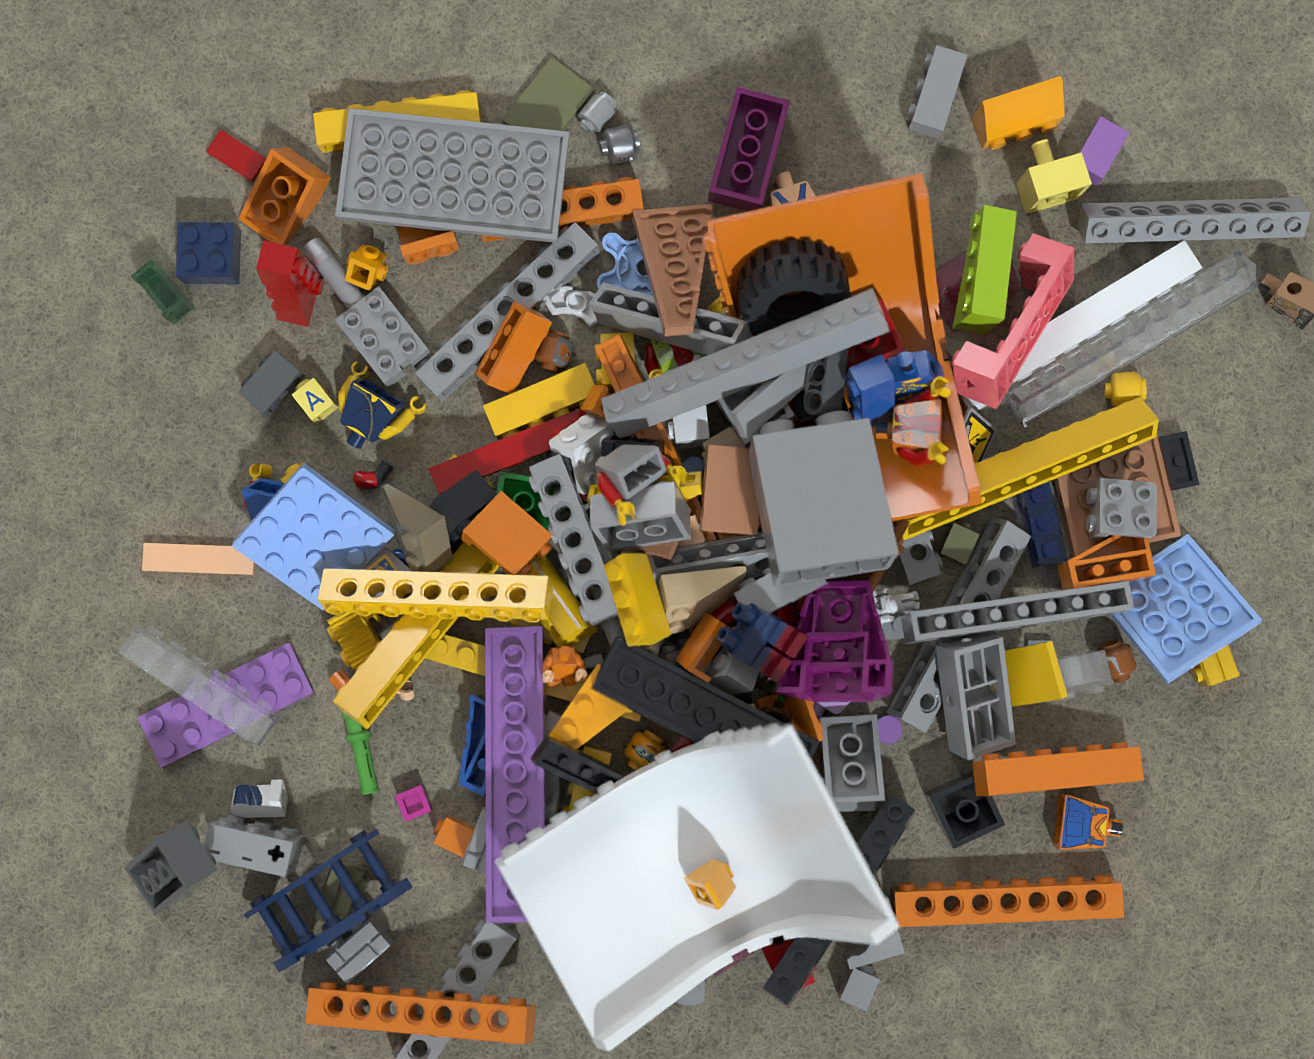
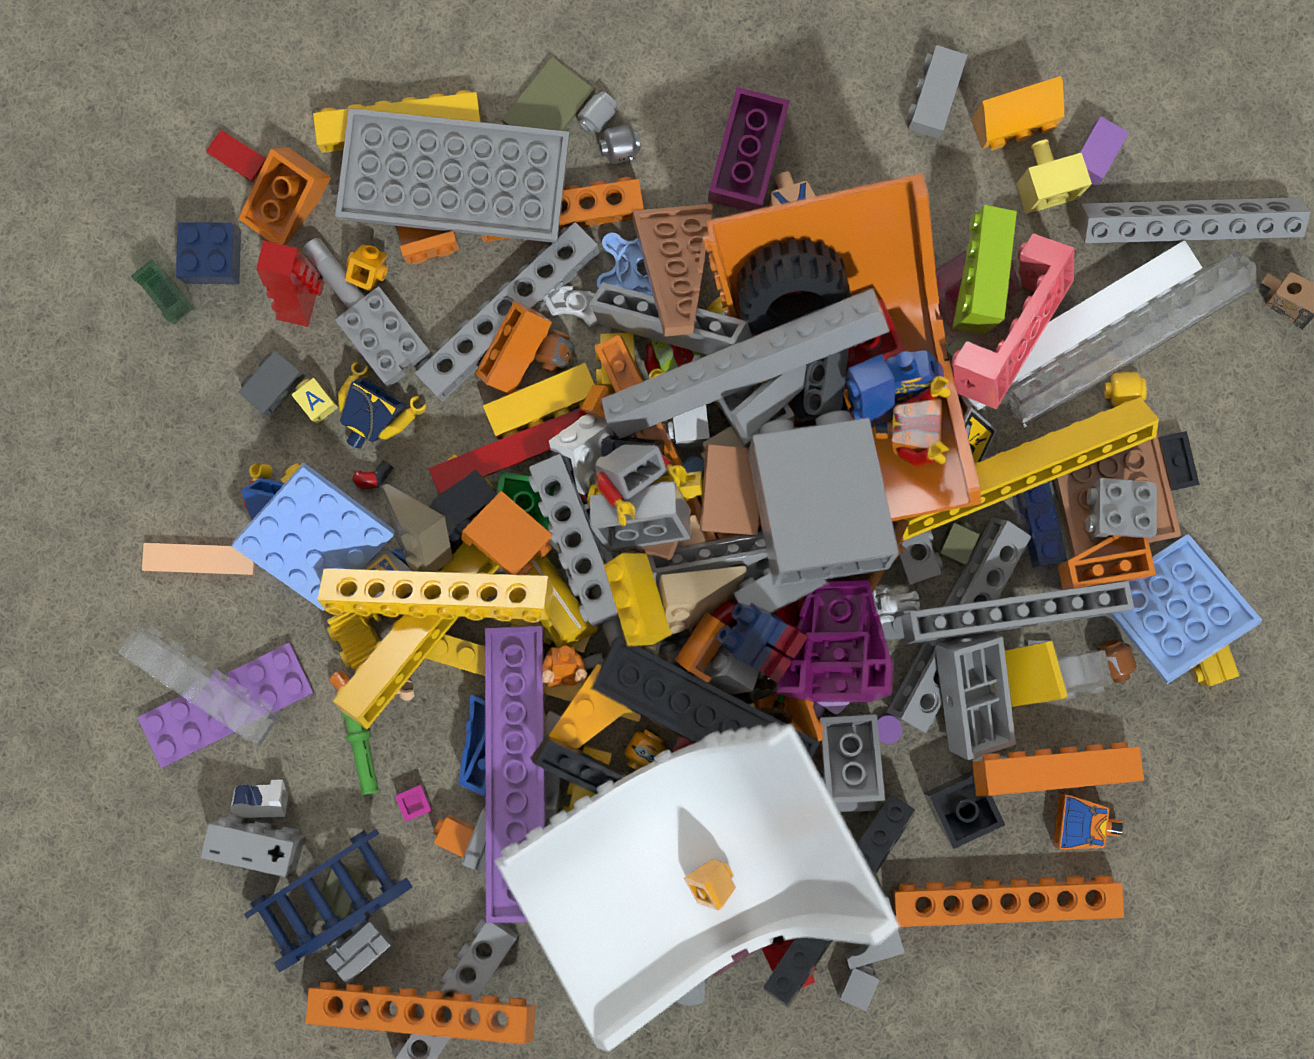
(171, 867): dark grey brick -> none

